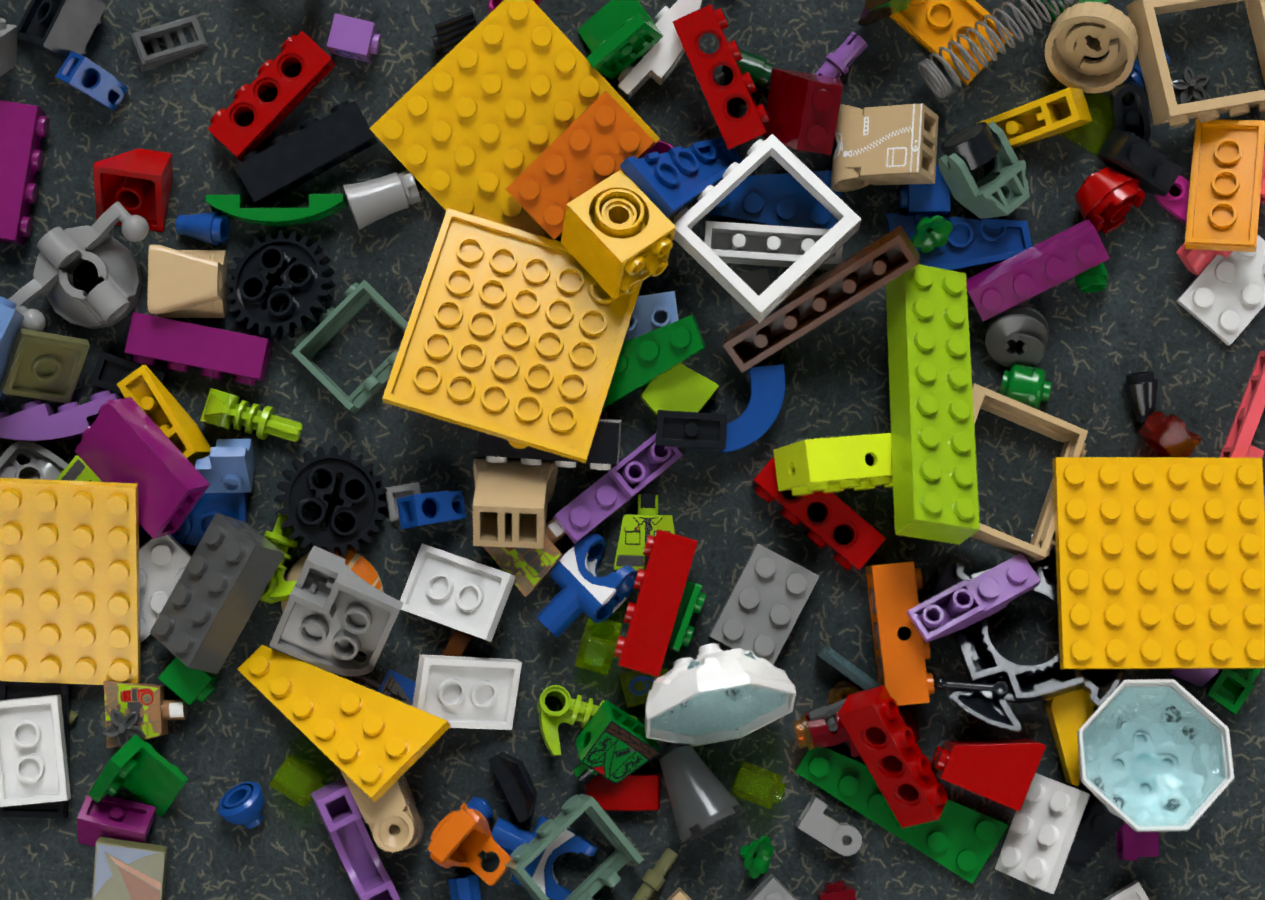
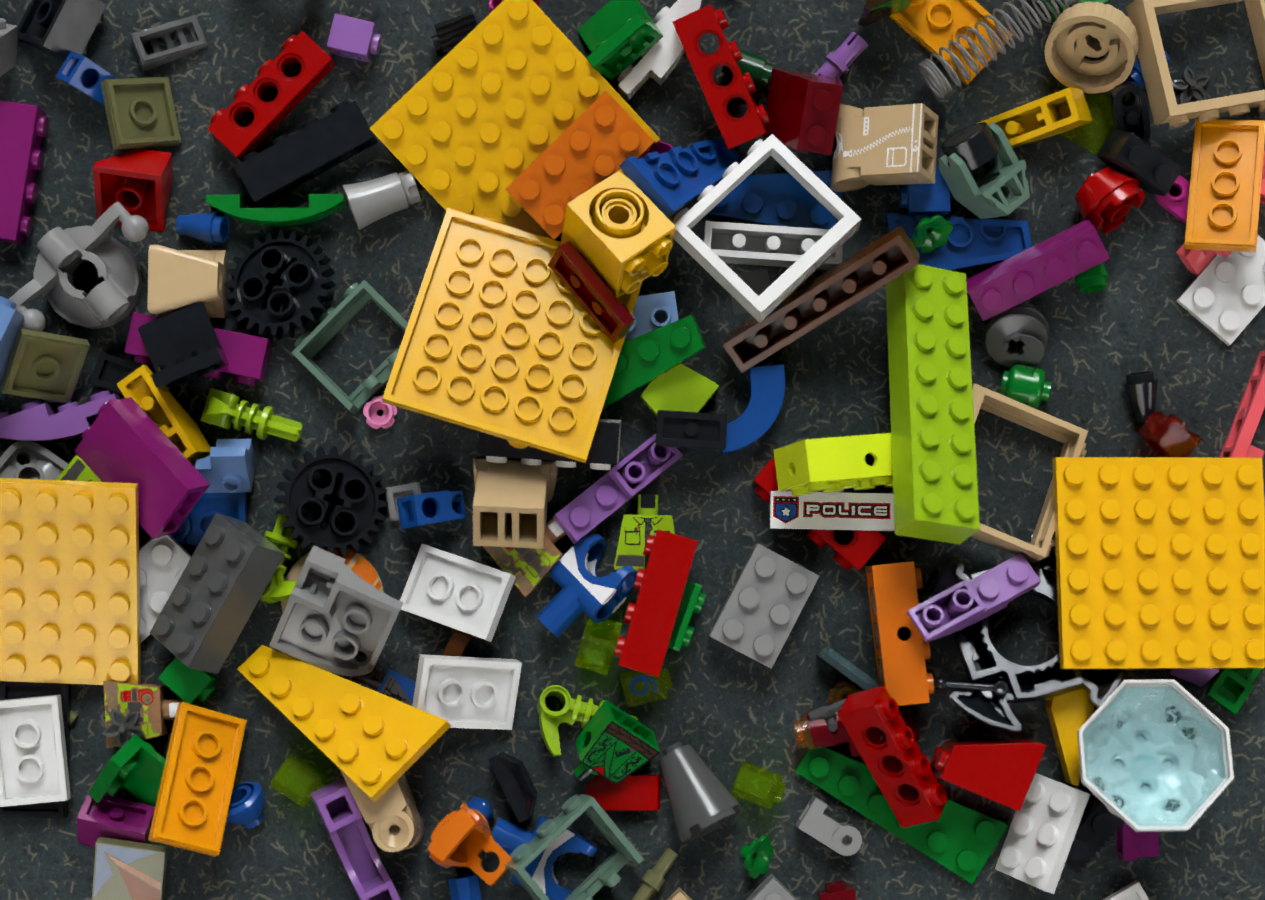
(140, 112): none -> olive tile
(182, 346): none -> black bracket
(197, 779): none -> light orange tile
(375, 421): none -> bright pink plate
(591, 292): none -> dark red plate
(715, 695): white rock -> none
(832, 511): none -> white sticker

